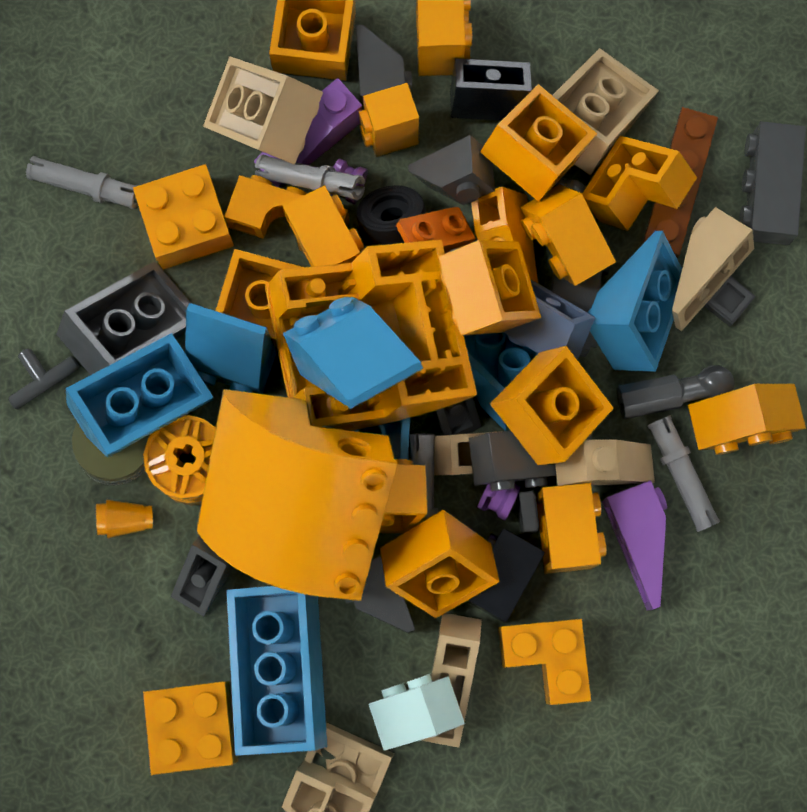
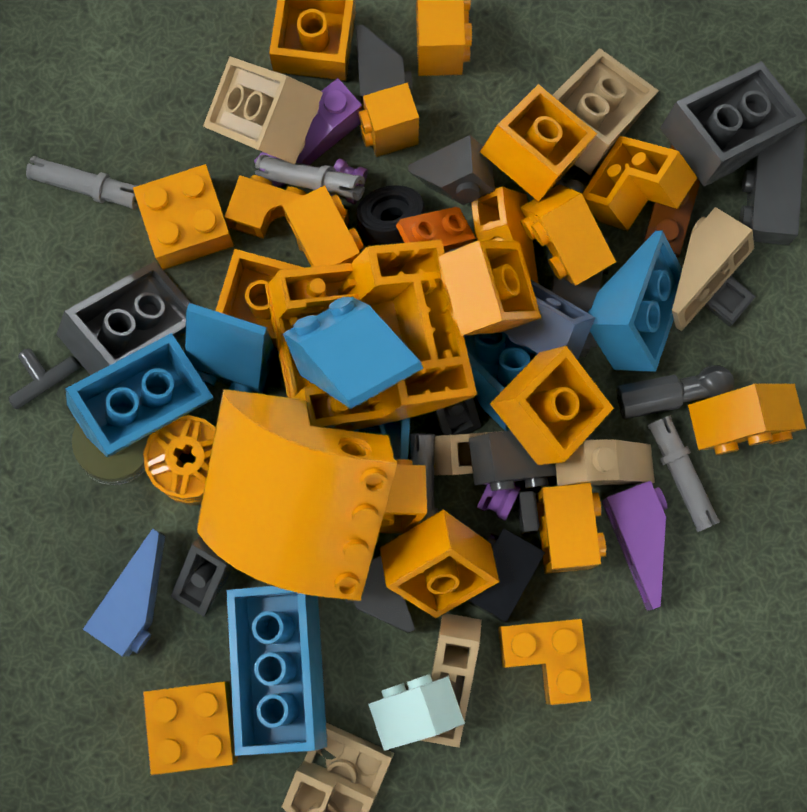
(122, 518): light orange cone -> none
(129, 605): none -> medium blue slope
(488, 88): black brick -> none
(731, 122): none -> dark grey slope

